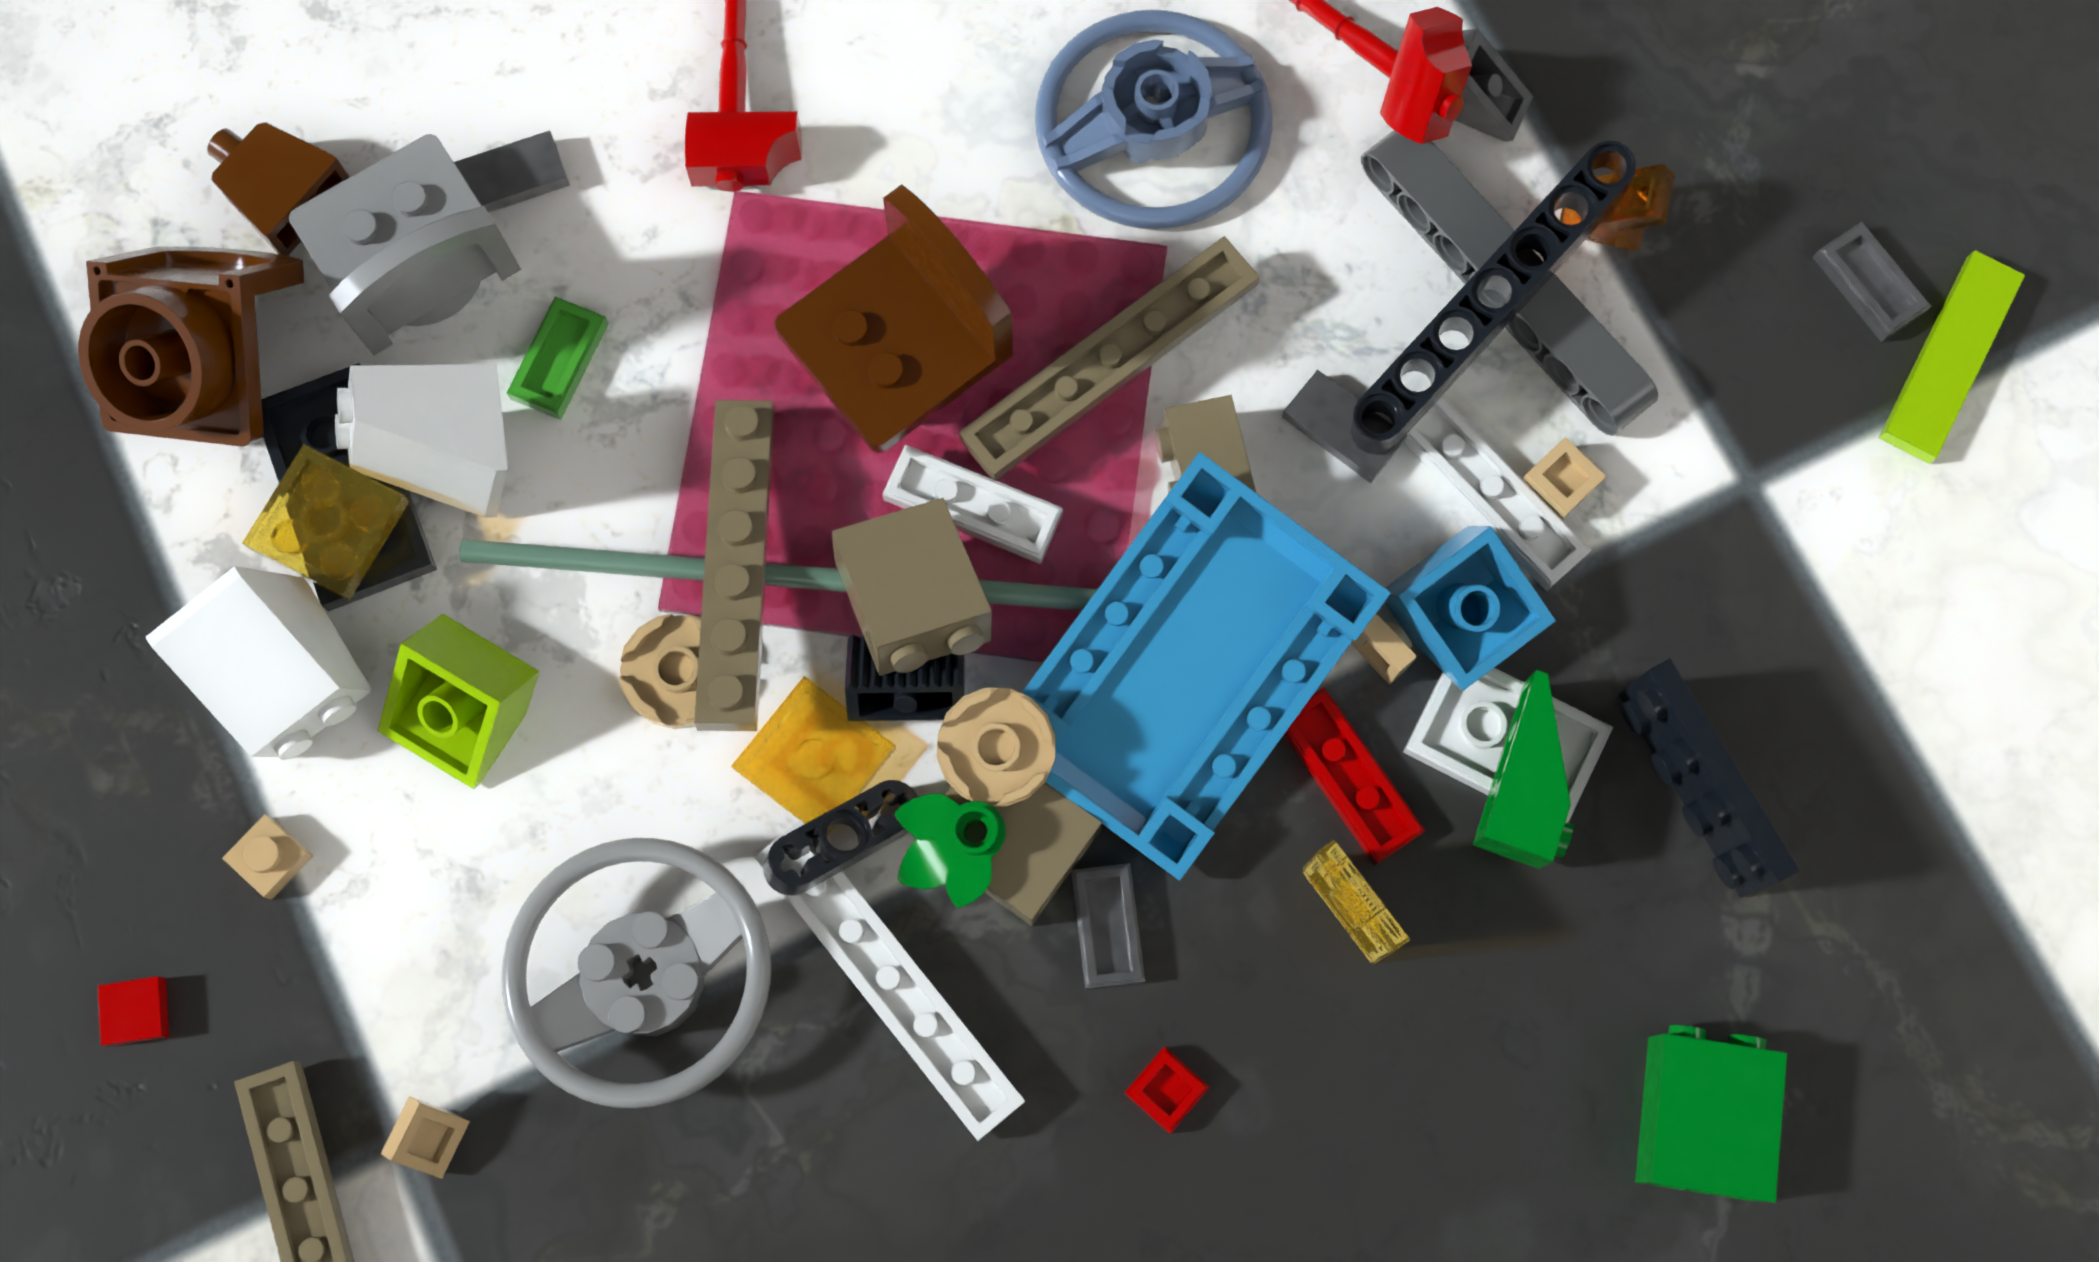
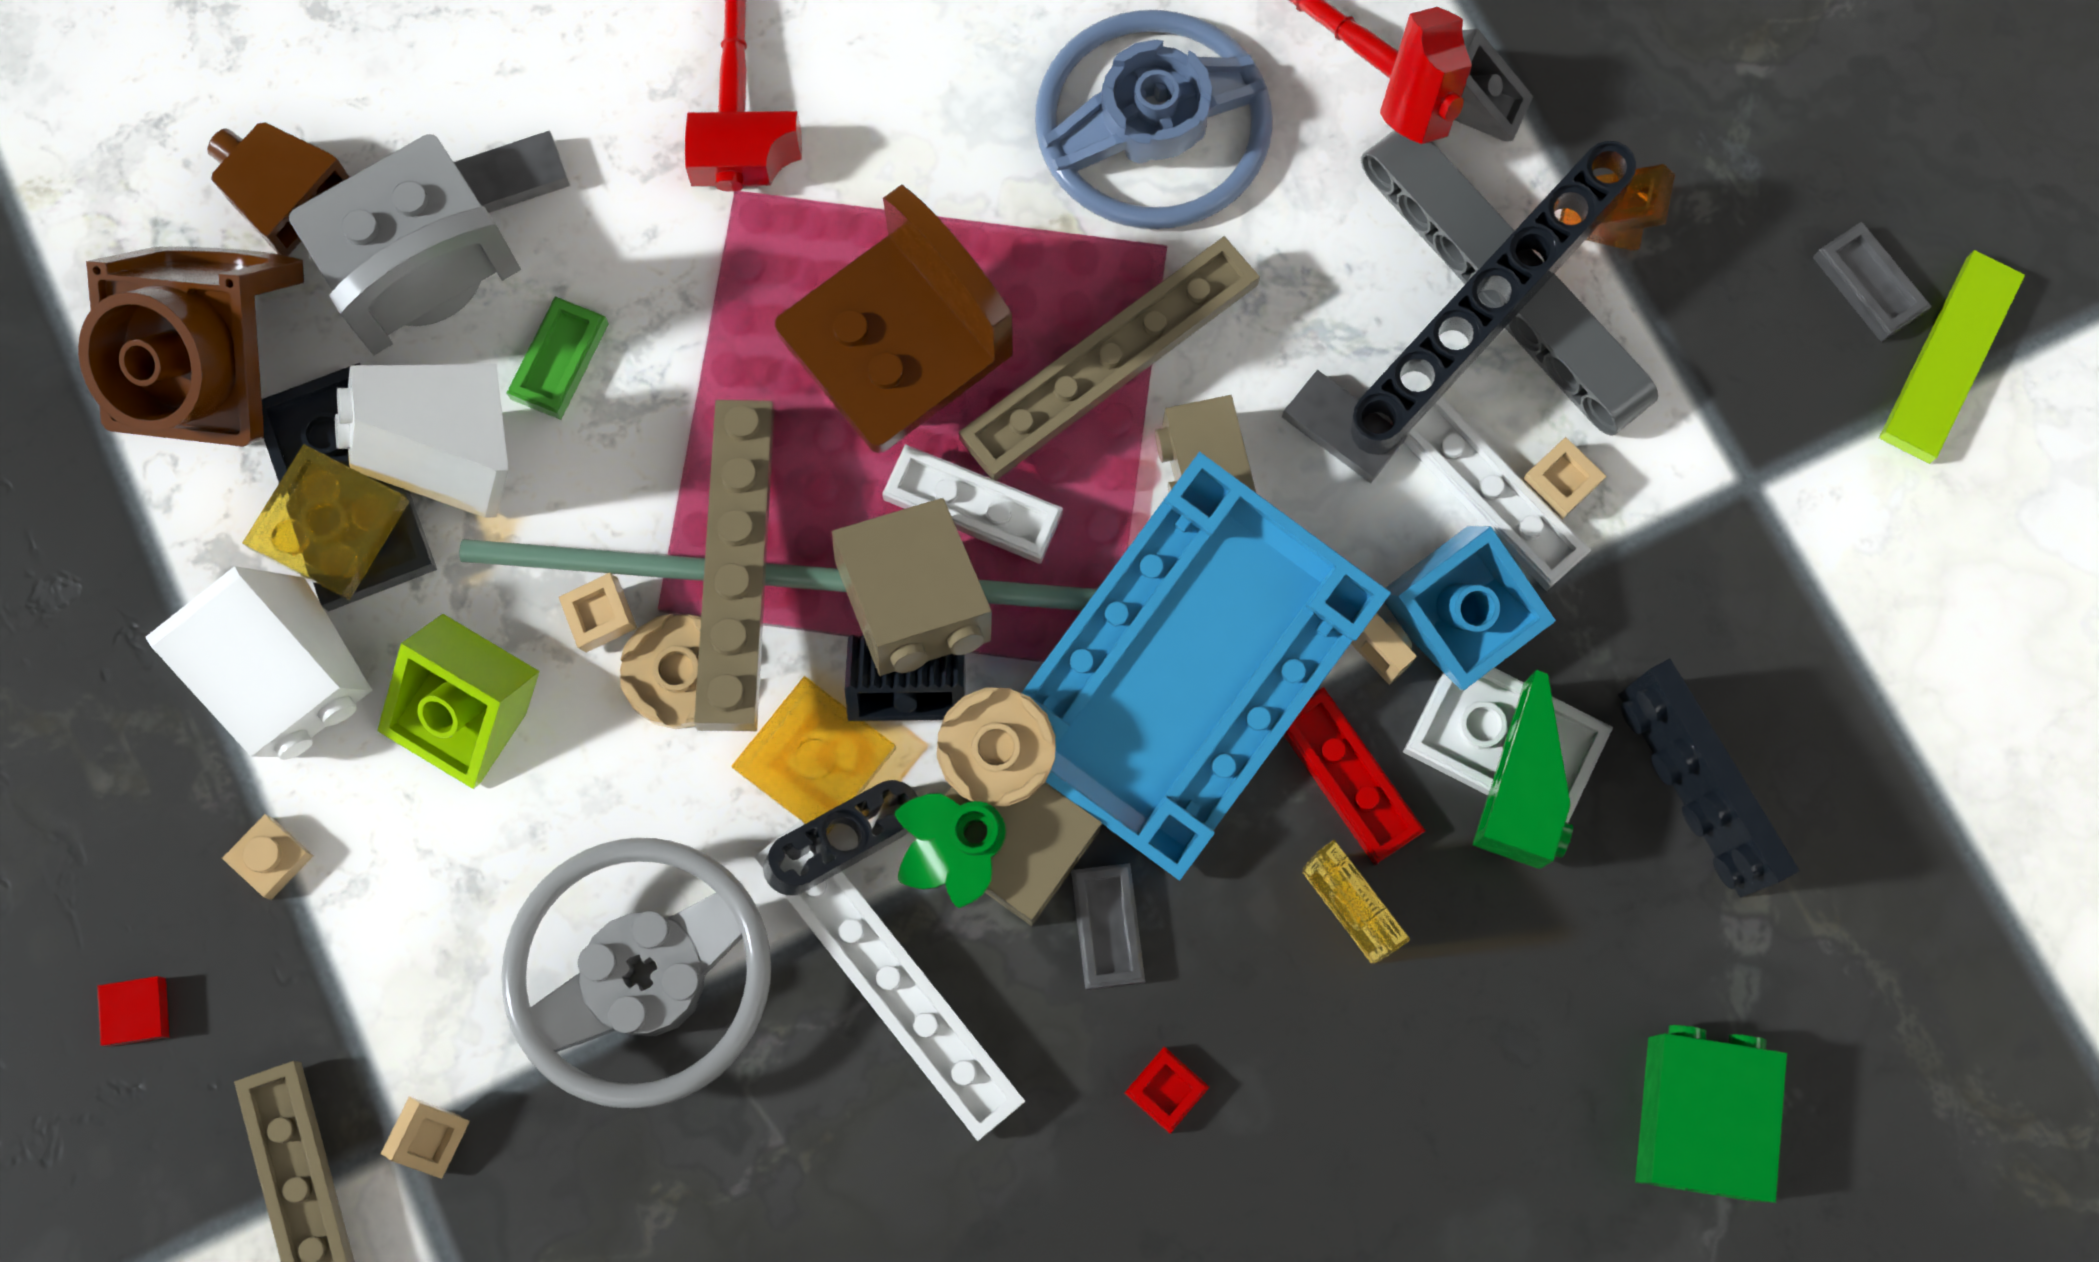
(597, 612): none -> tan plate

